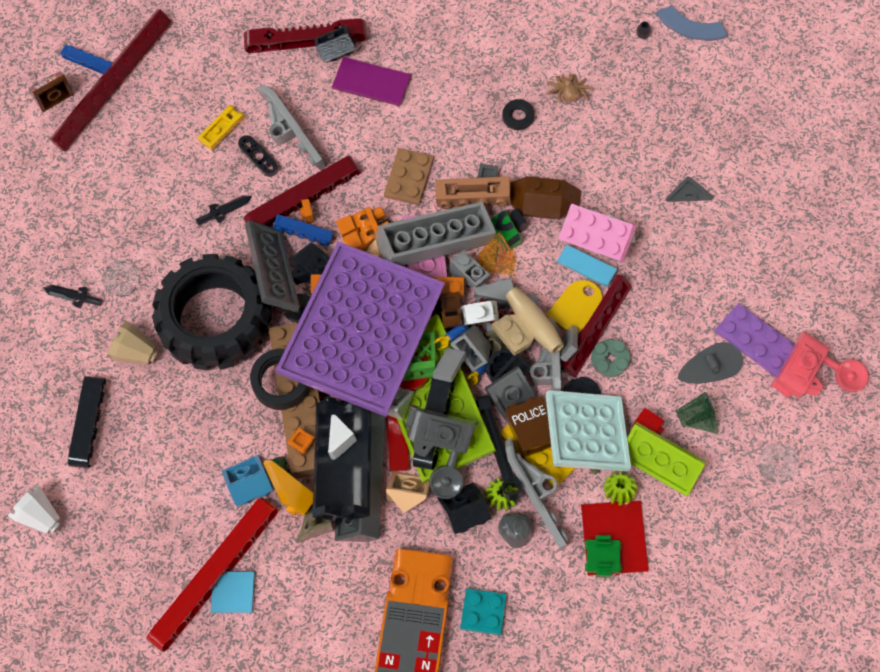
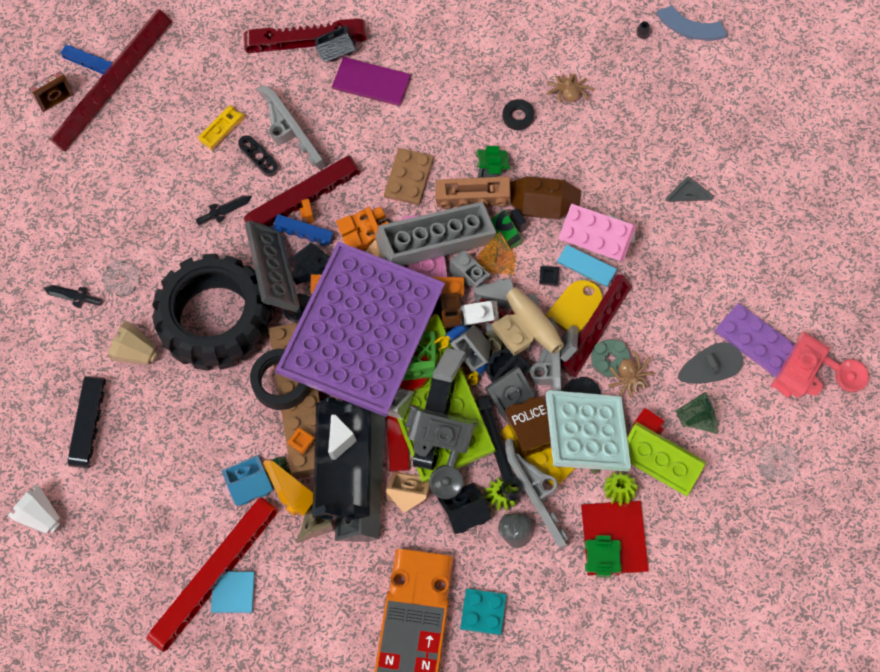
(492, 159): none -> green piece
(549, 275): none -> black tile
(631, 375): none -> medium nougat animal

